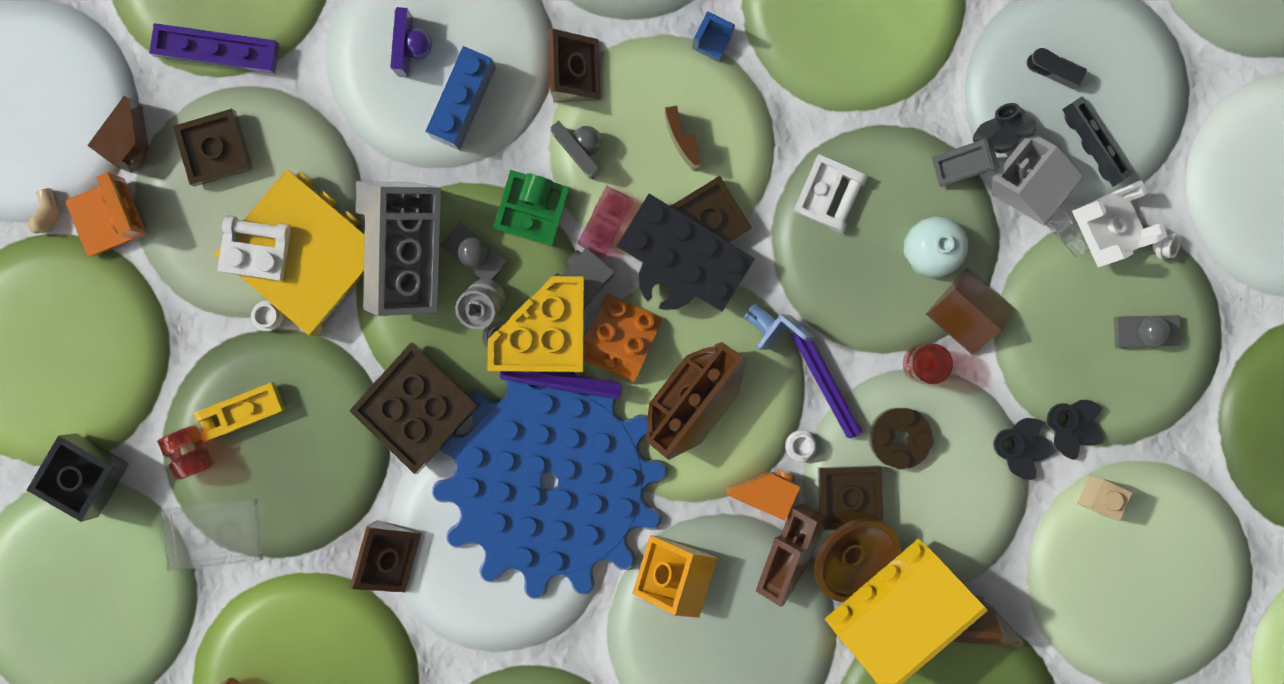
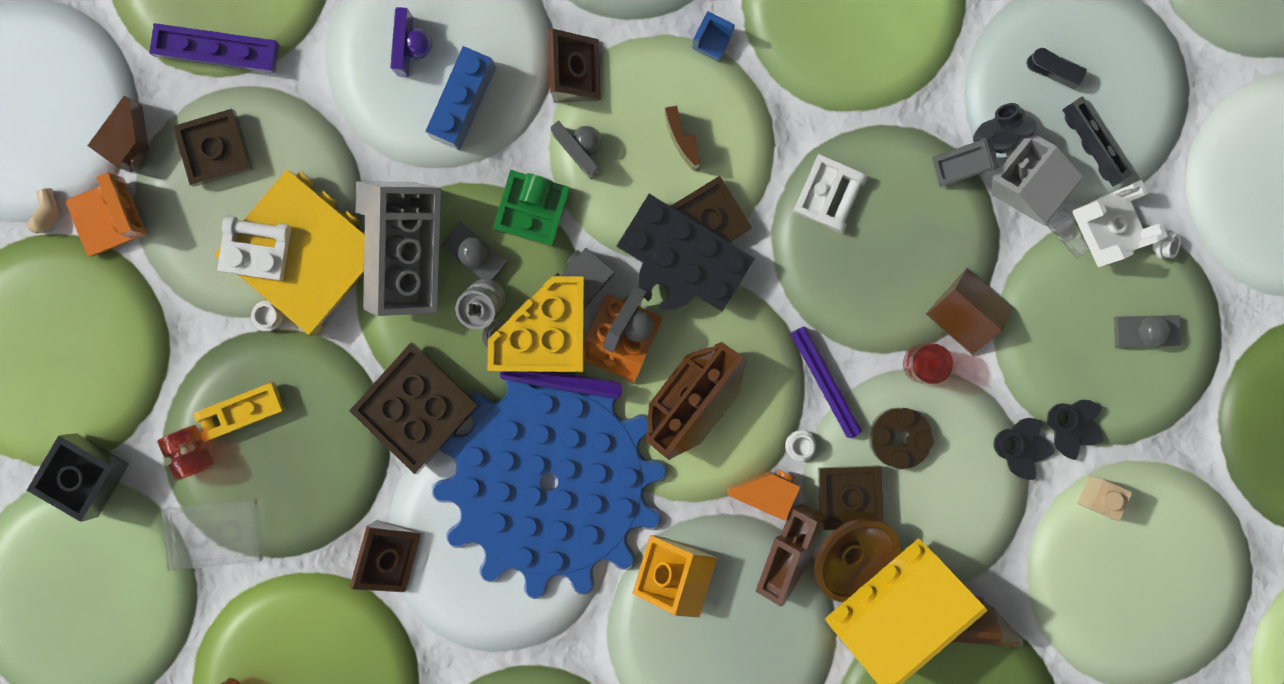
(605, 221): clear pink slope -> none
(631, 322): none -> dark grey tile
(774, 328): medium blue bracket -> none
(936, 247): light aqua cylinder -> none

